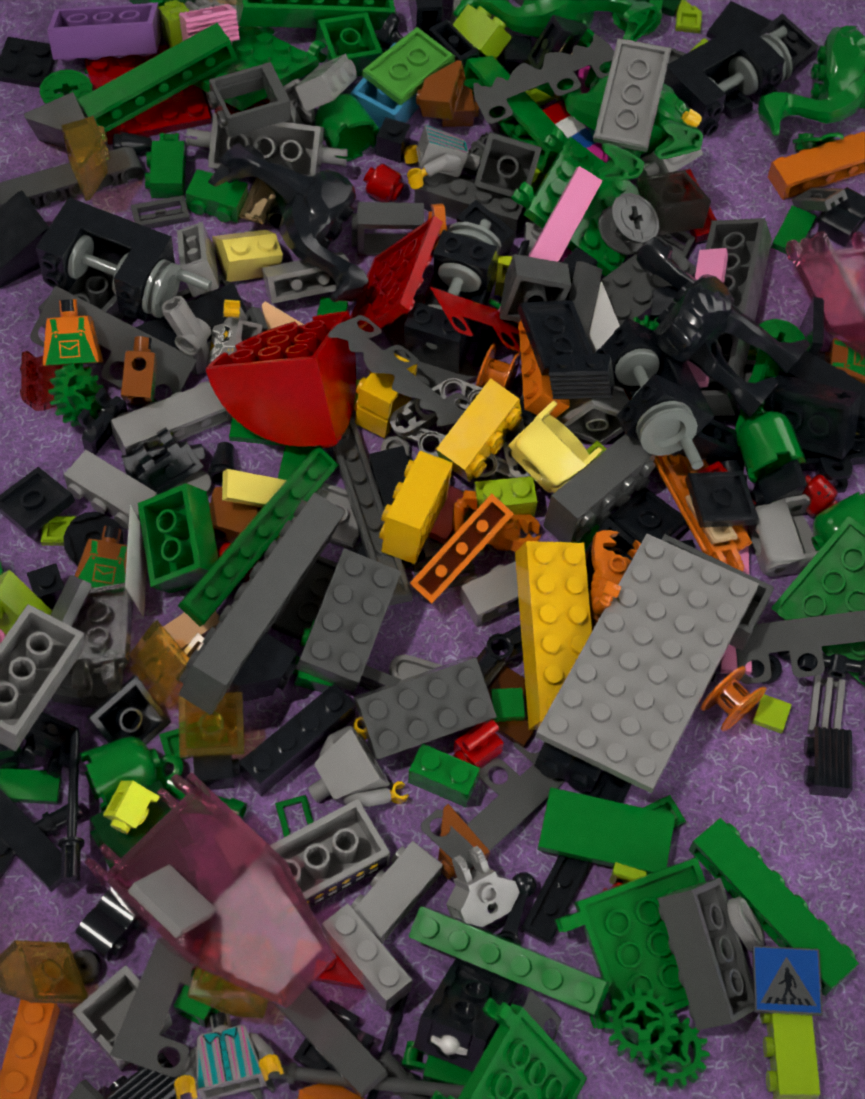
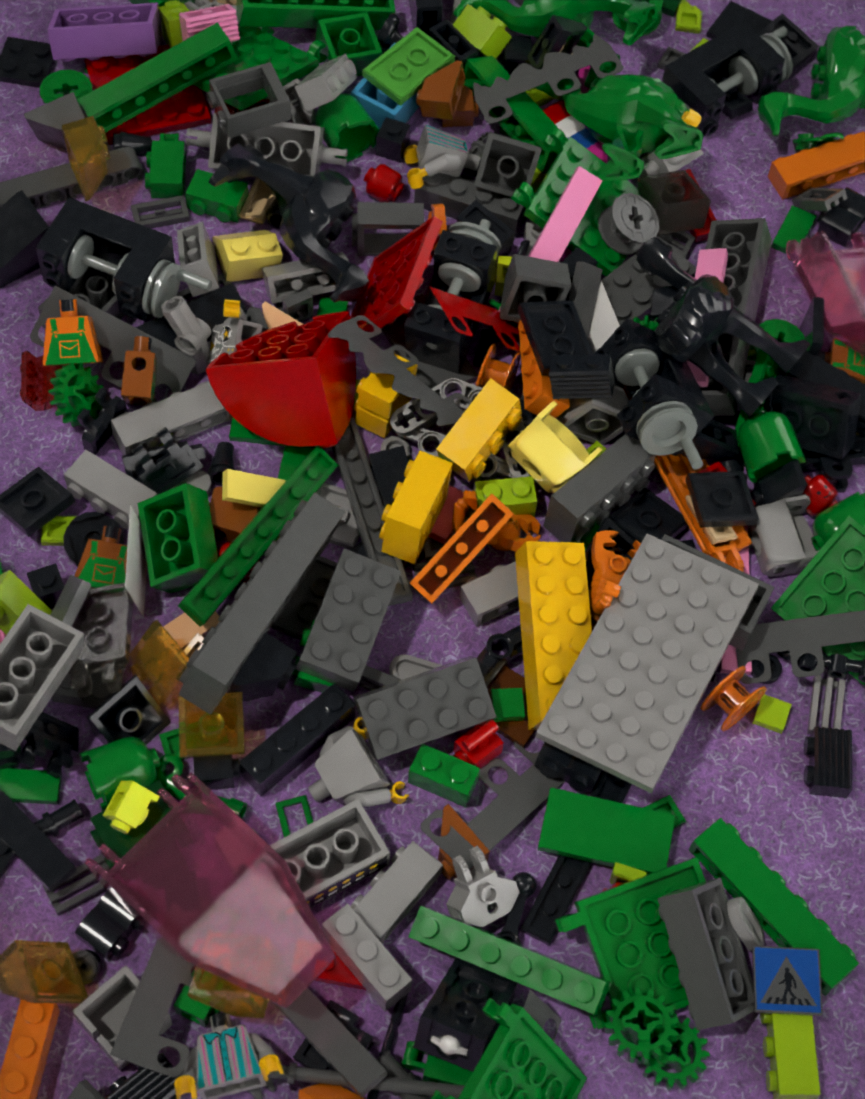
(72, 844): black piece -> none
(82, 897): none -> dark grey tile
(172, 901): light grey tile -> none
(298, 305): none -> dark grey bracket
(632, 94): light grey tile -> none

